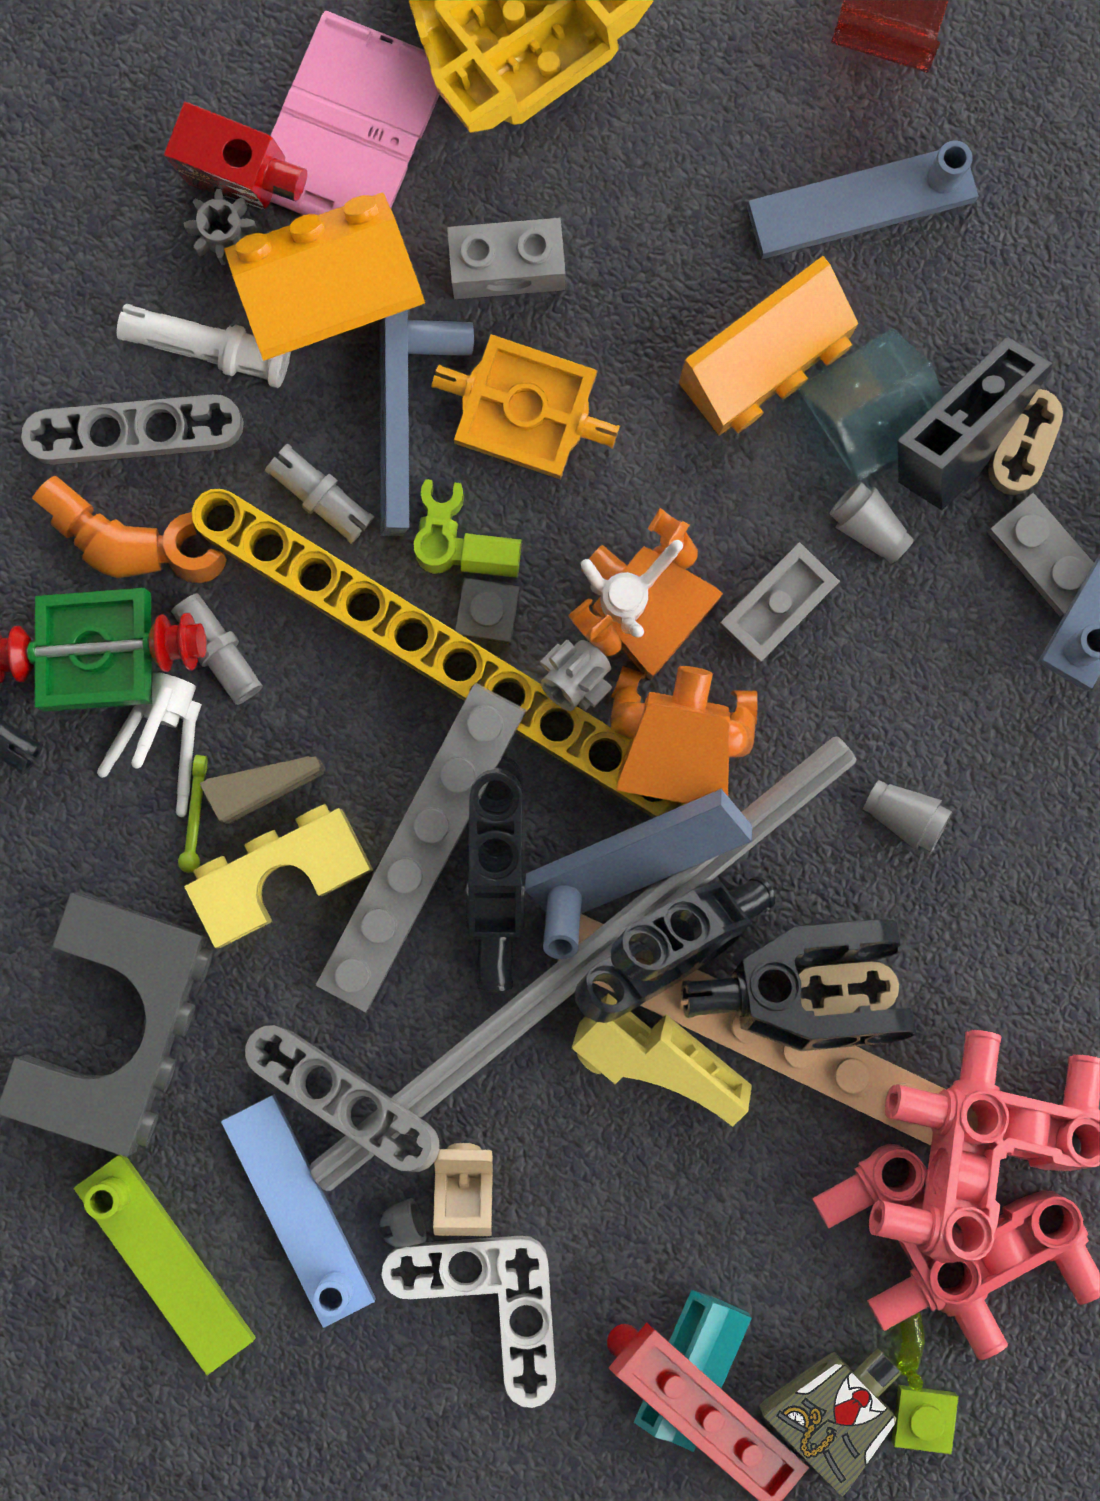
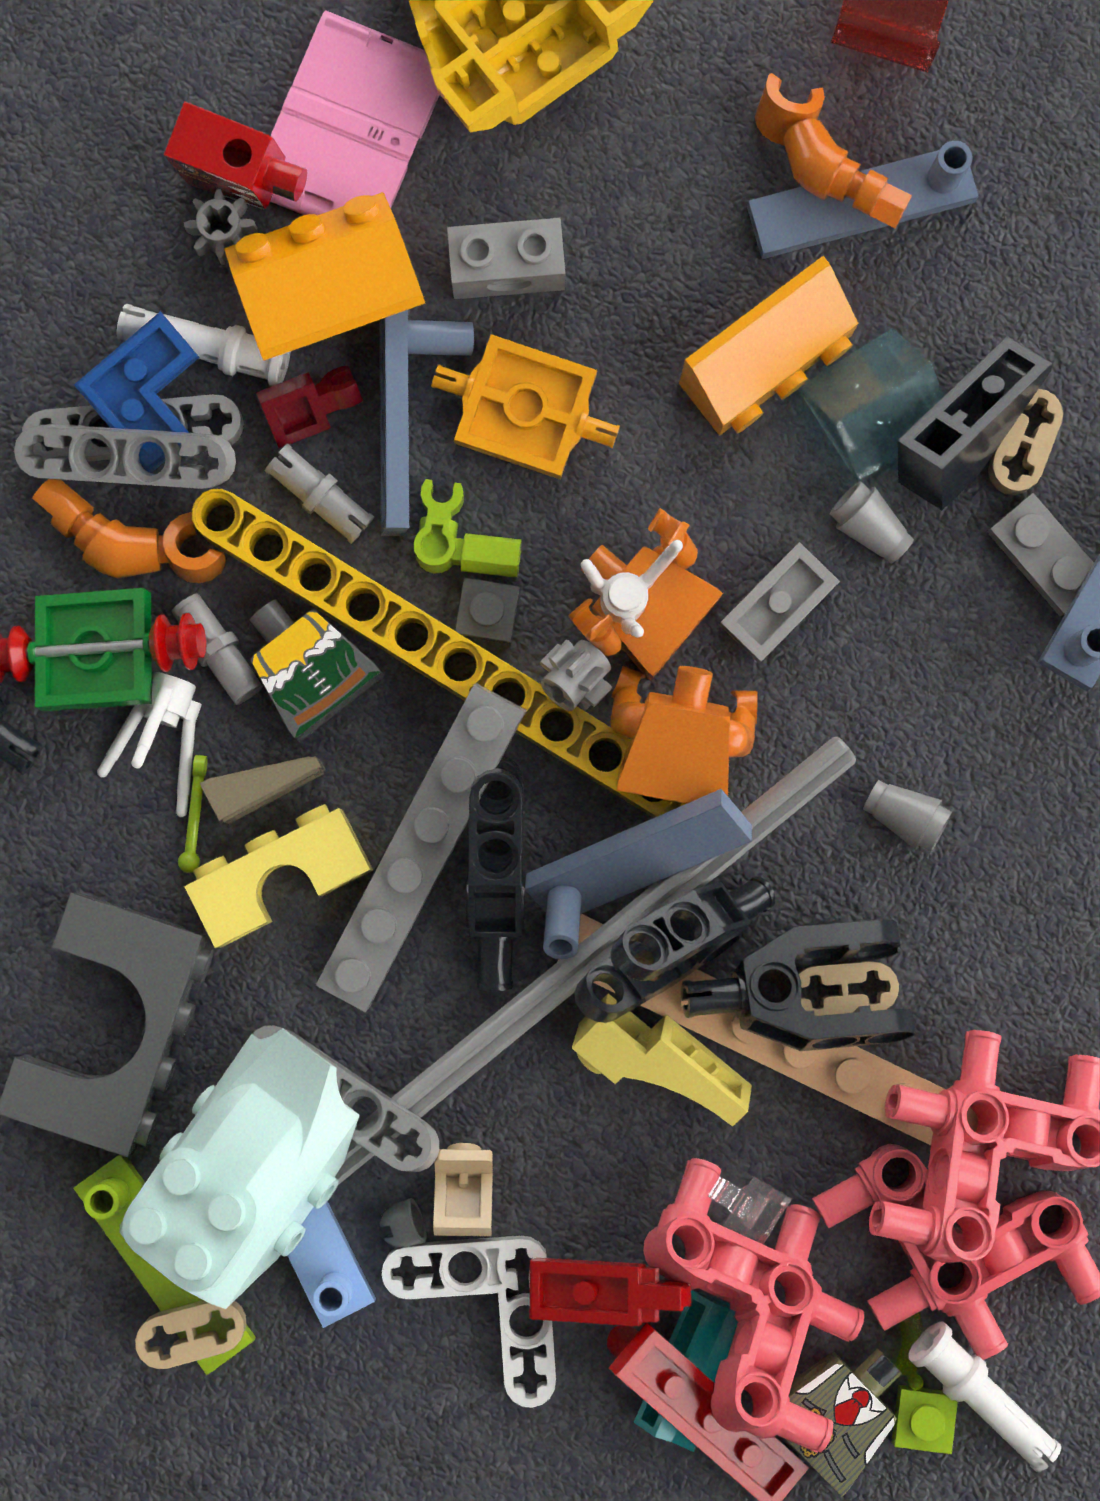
(124, 459): none -> light grey beam
(128, 380): none -> blue tile
(194, 1346): none -> tan beam
(244, 1171): none -> light aqua slope
(300, 408): none -> dark red plate
(308, 668): none -> torso
(602, 1292): none -> red hinge
(751, 1208): none -> clear plate
(767, 1331): none -> coral pin
(819, 162): none -> orange piece
(966, 1380): none -> white pin

